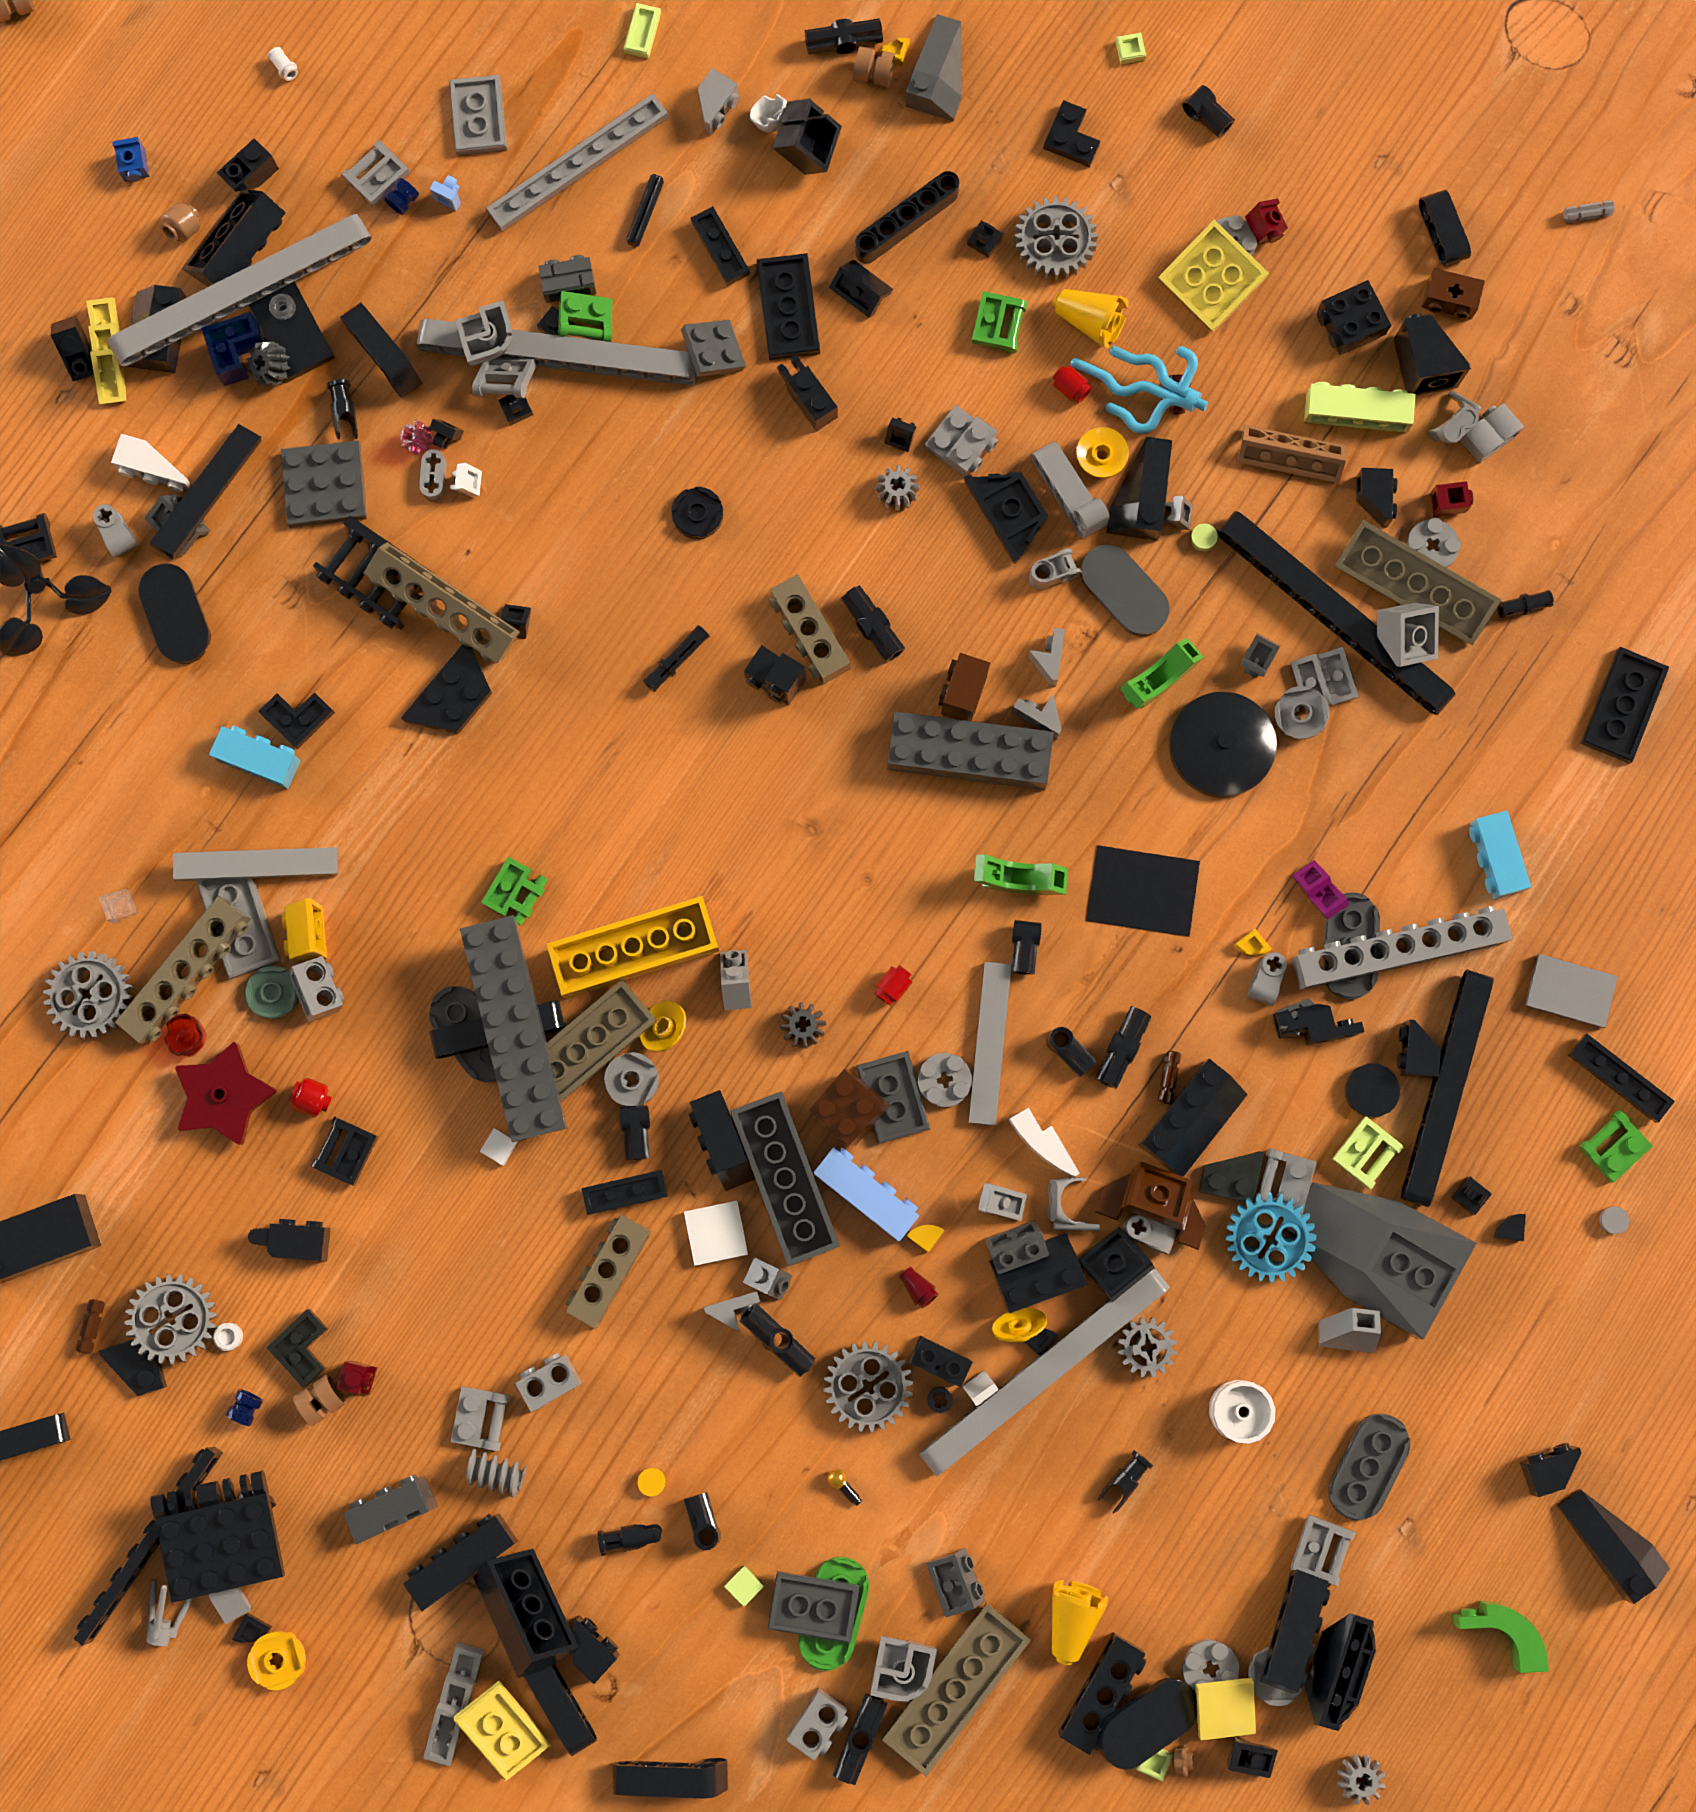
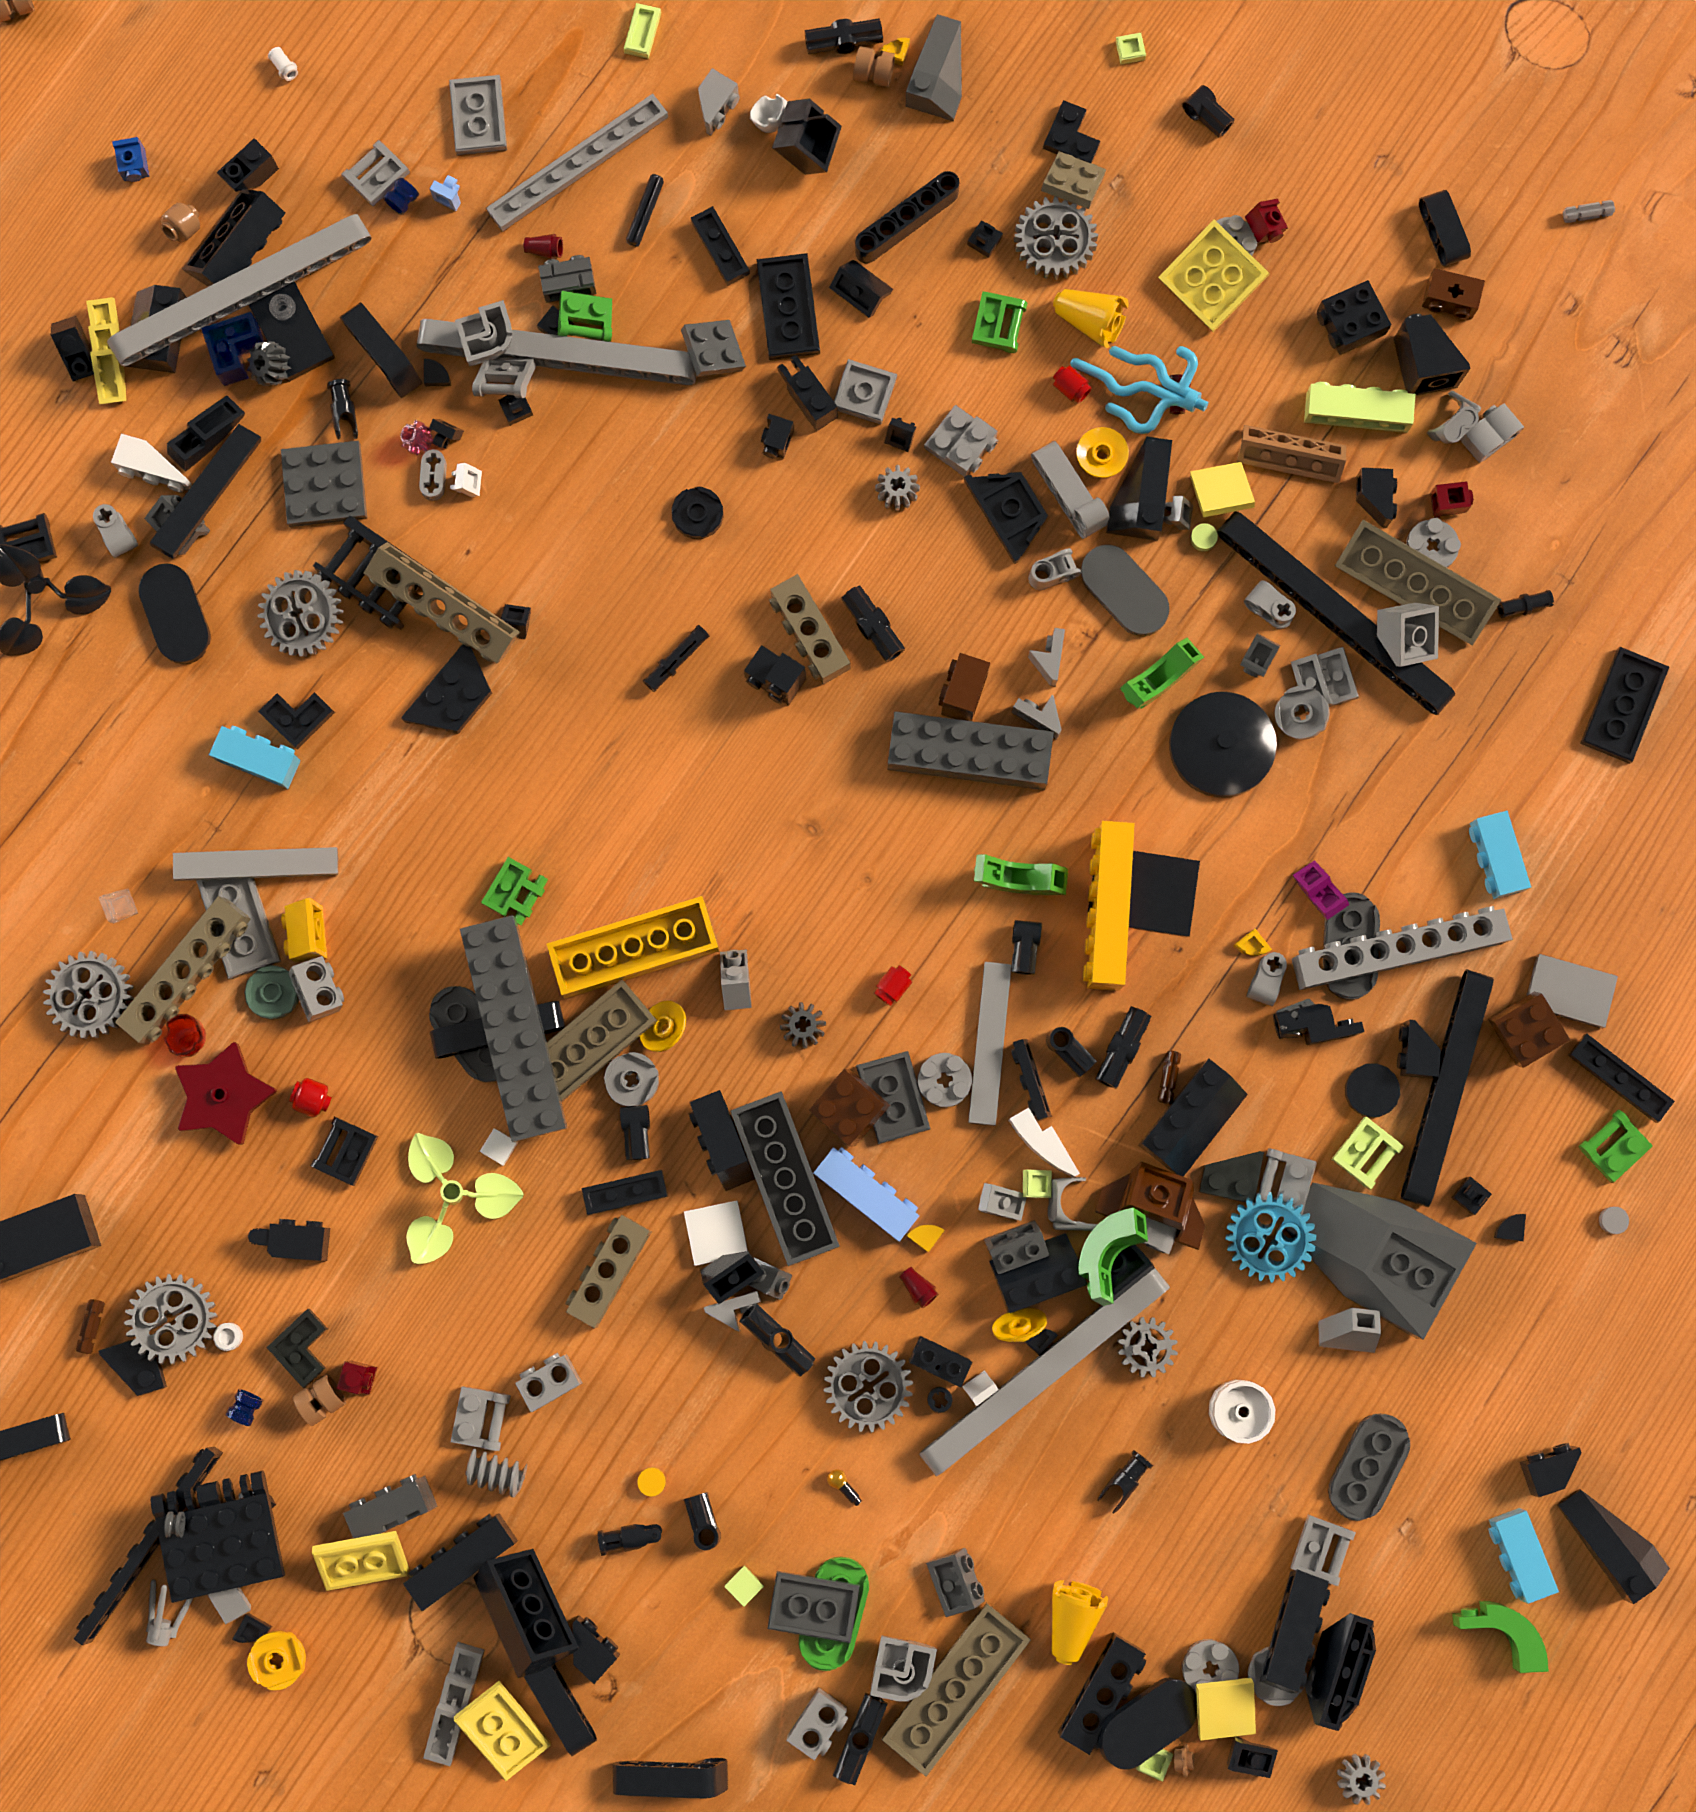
(174, 1524): none -> dark grey bush
(204, 433): none -> black slope
(321, 604): none -> light grey gear
(360, 1560): none -> light yellow tile
(435, 374): none -> black tile
(494, 1197): none -> yellowish green plant
(545, 246): none -> dark red cone
(730, 1274): none -> black slope
(777, 436): none -> black brick
(865, 391): none -> light grey tile
(1030, 1079): none -> black plate
(1037, 1183): none -> yellowish green tile
(1073, 179): none -> dark tan plate
(1103, 1246): none -> arch
(1110, 906): none -> yellow brick
(1222, 489): none -> light yellow tile
(1268, 602): none -> light grey piece
(1522, 1556): none -> medium azure brick
(1529, 1029): none -> reddish brown brick

